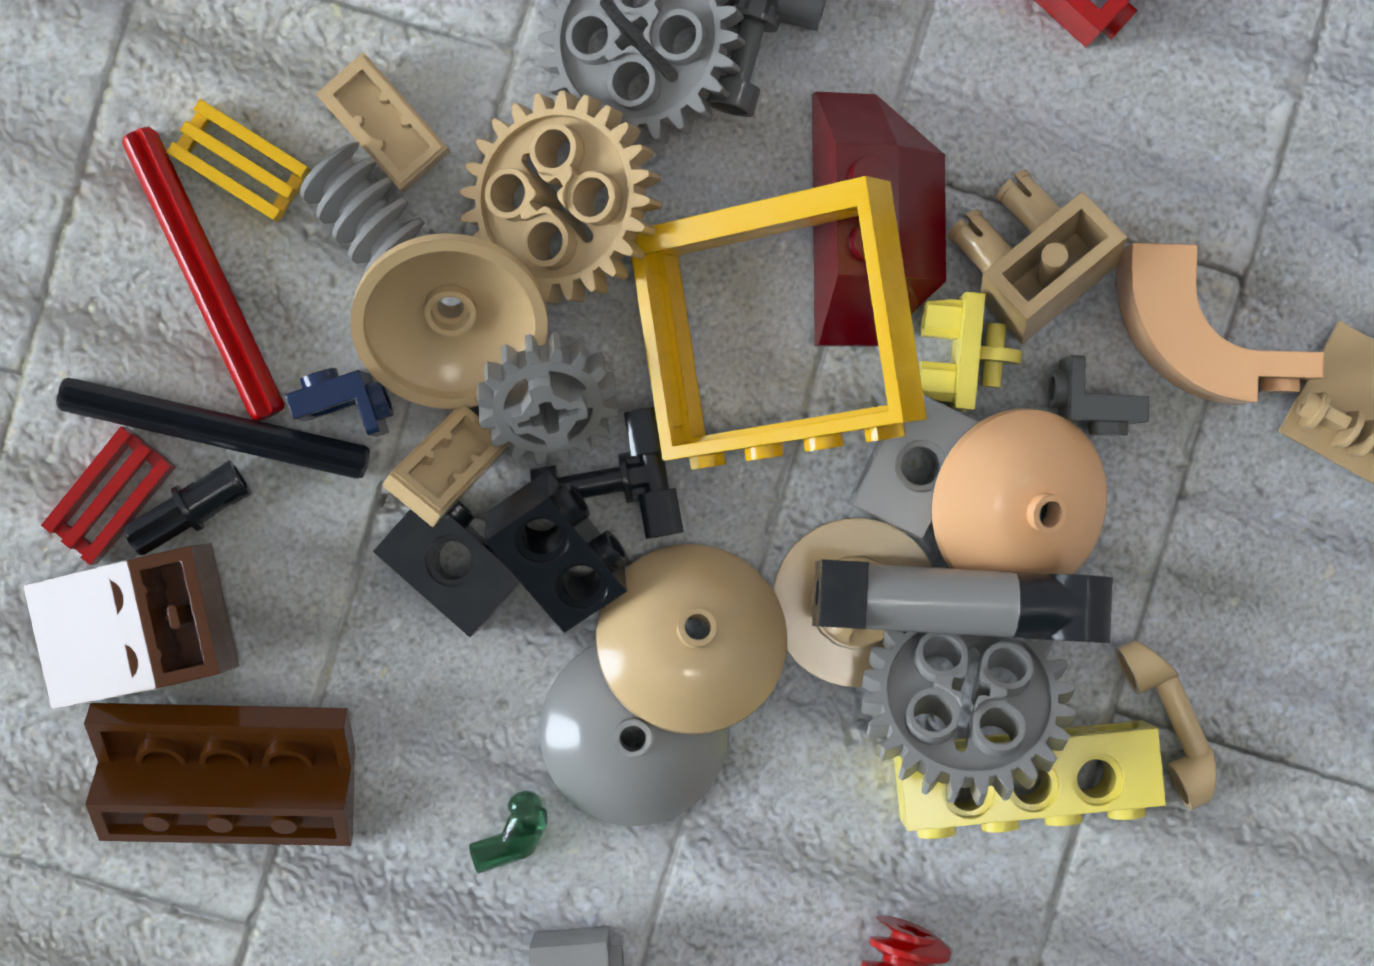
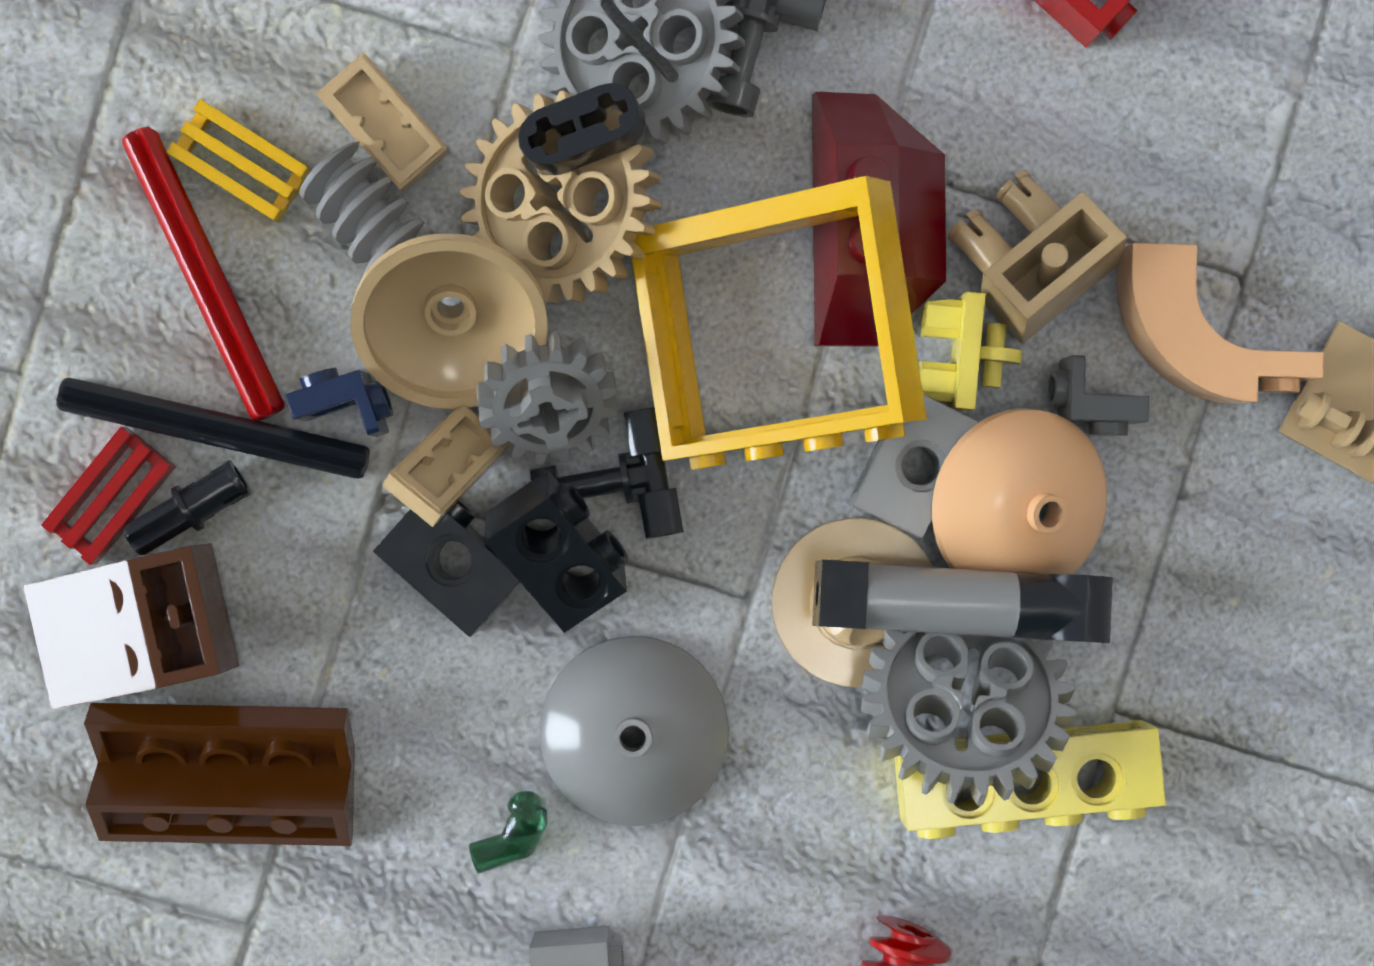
(581, 125): none -> black beam
(682, 680): tan dish -> none
(1192, 774): tan bar -> none

